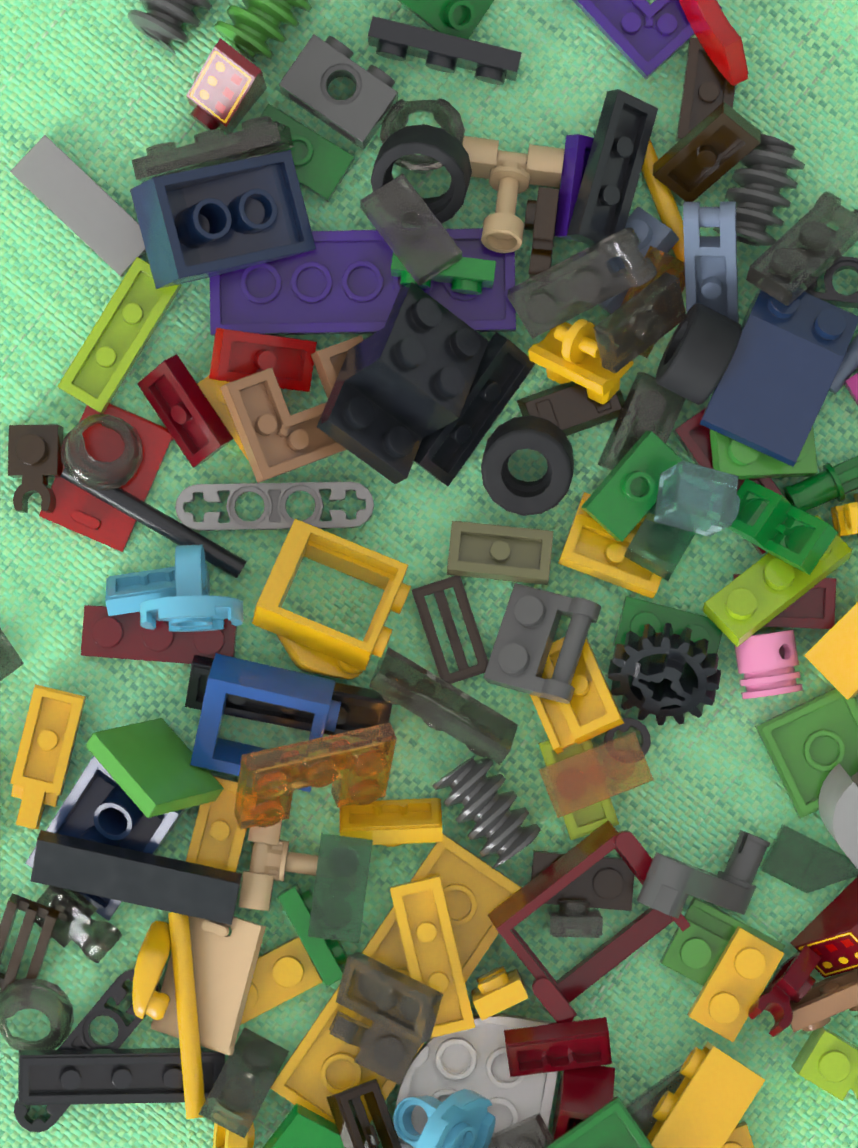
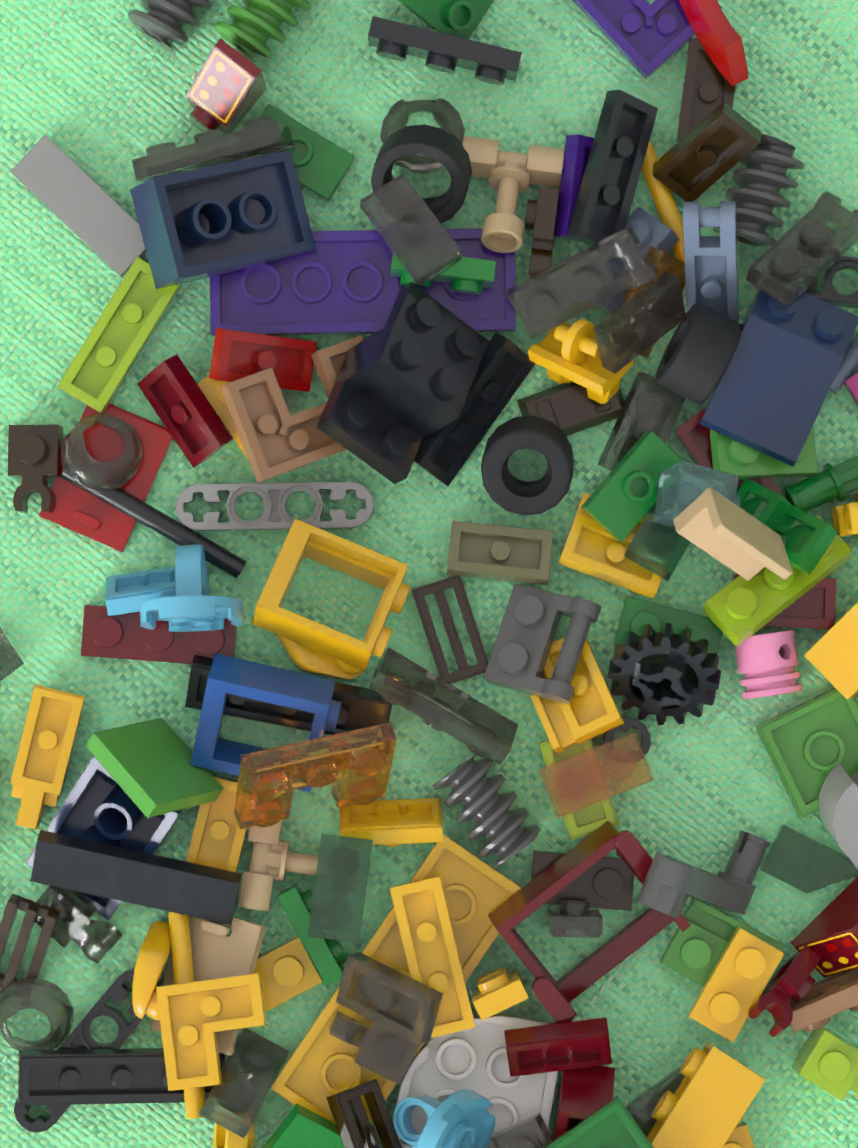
(193, 1015): none -> yellow plate
(353, 118): dark grey brick -> none
(732, 536): none -> tan panel

